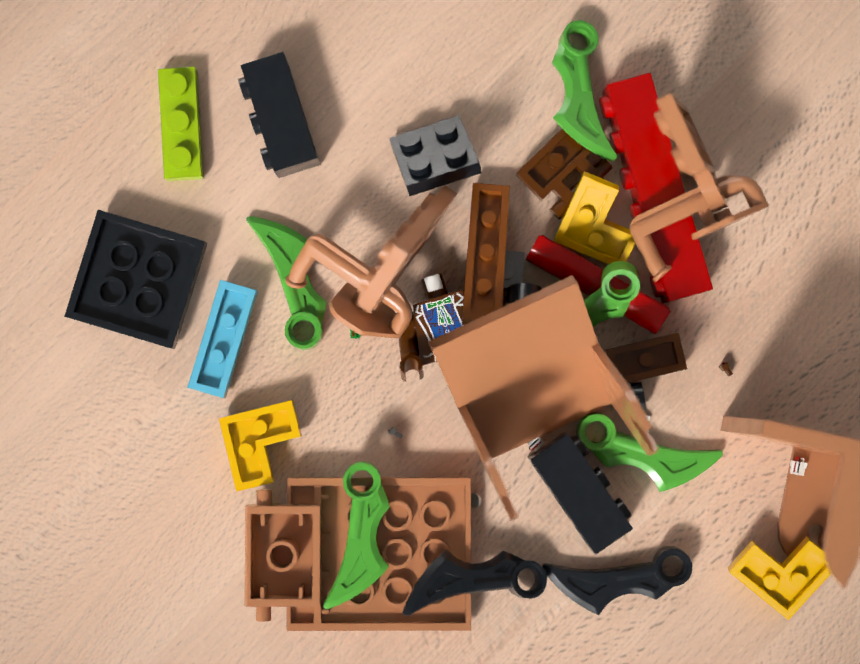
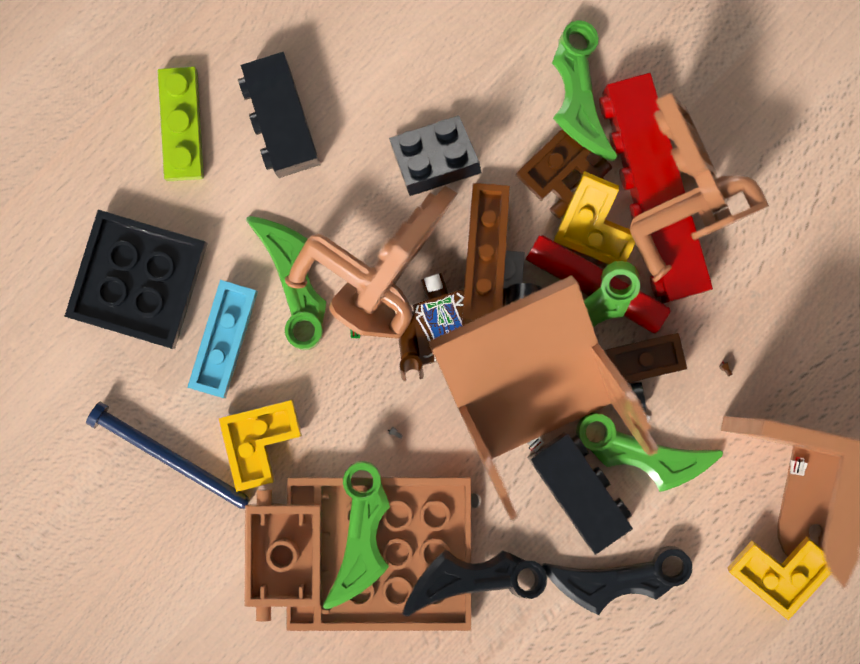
(101, 417): none -> dark blue bar

